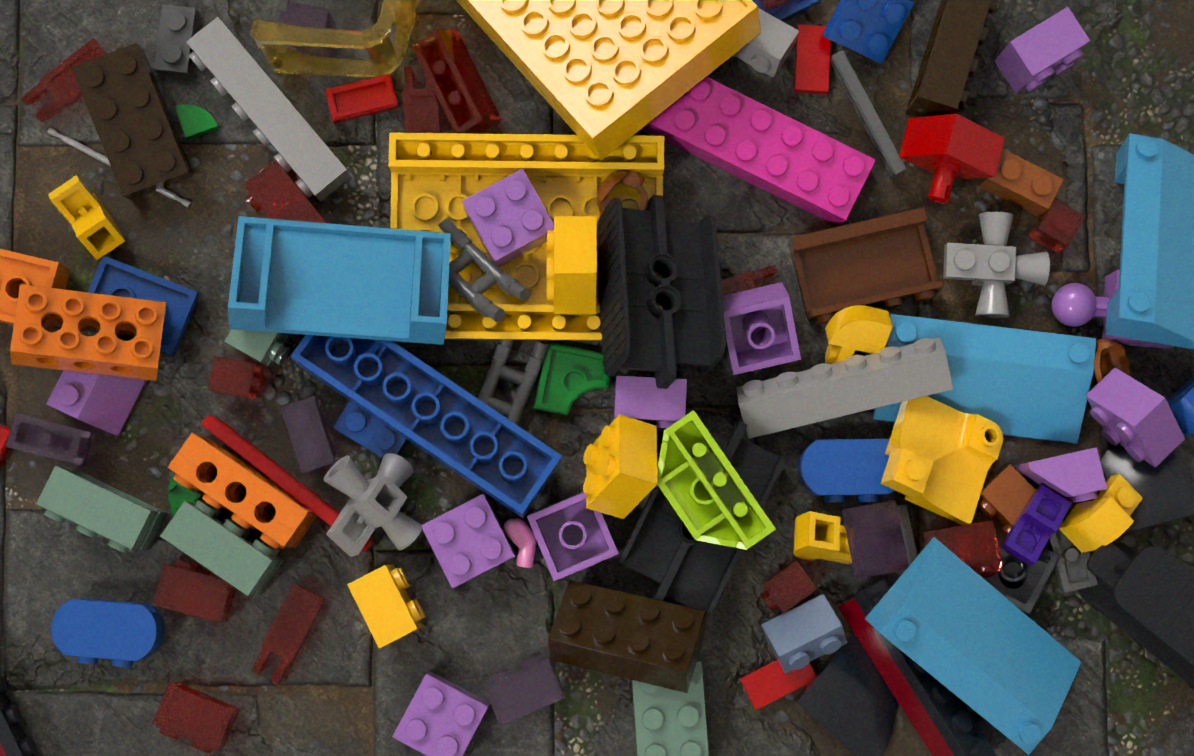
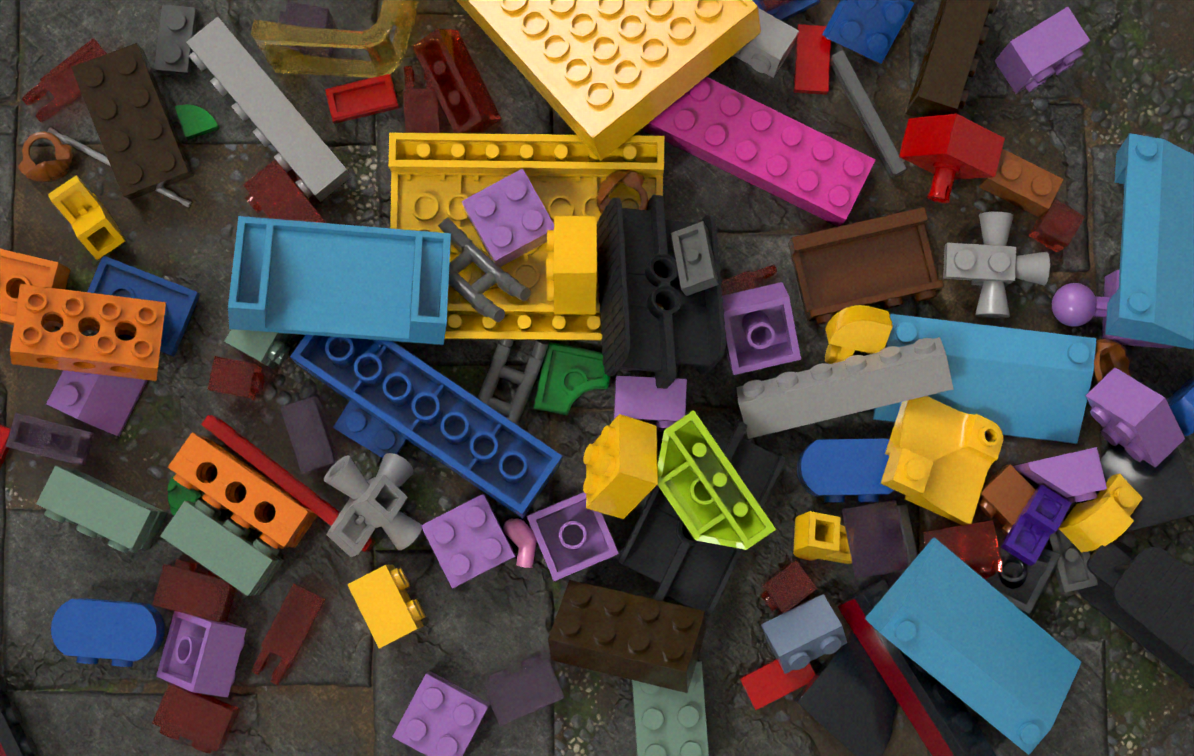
(47, 170): none -> dark orange piece
(201, 654): none -> medium lavender slope
(694, 258): none -> dark grey plate

